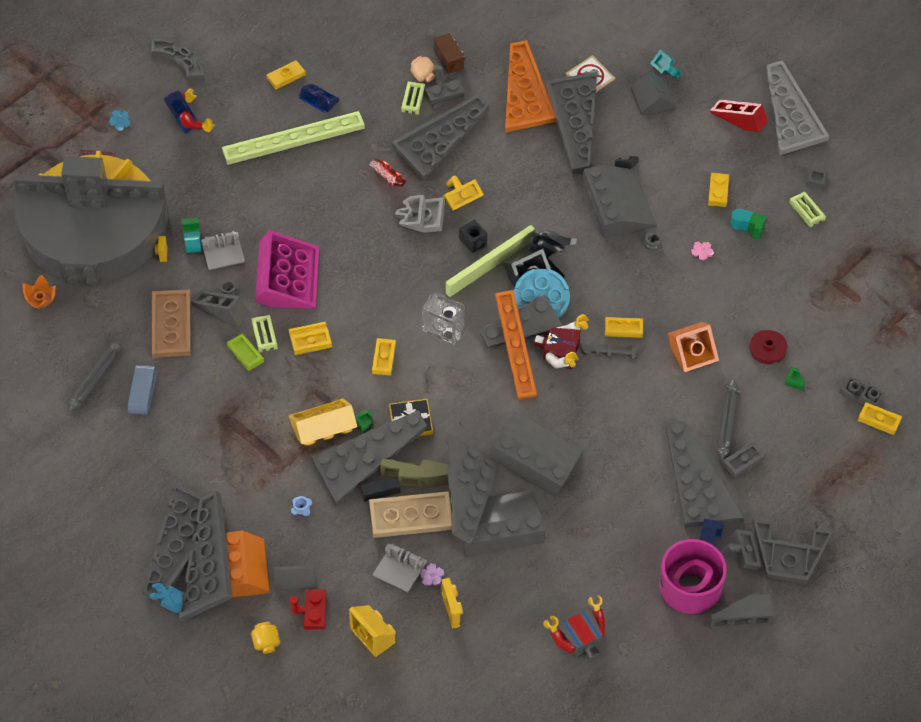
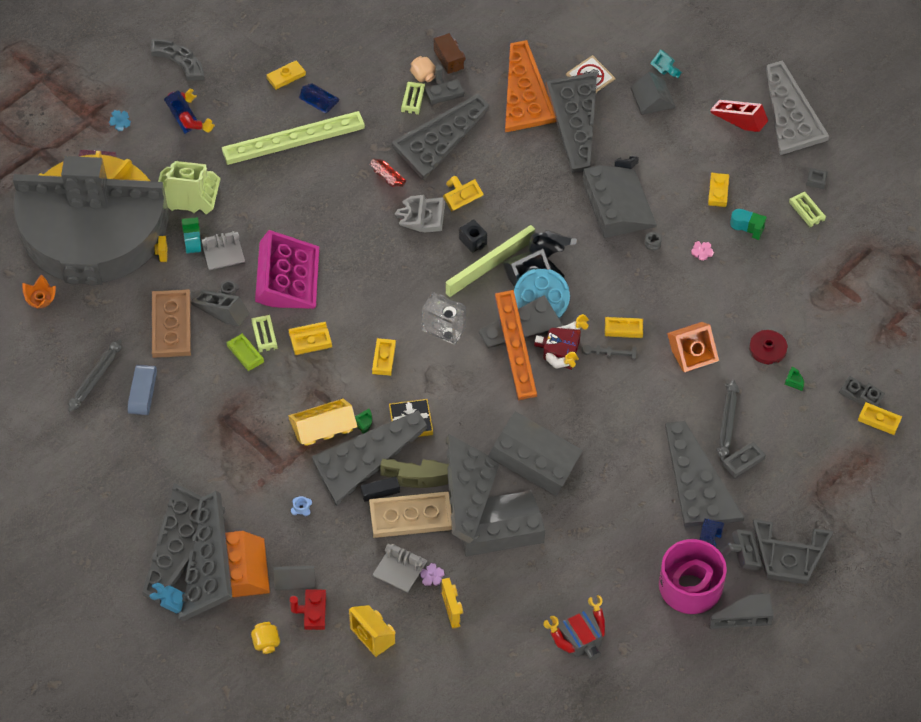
(189, 186): none -> yellowish green slope

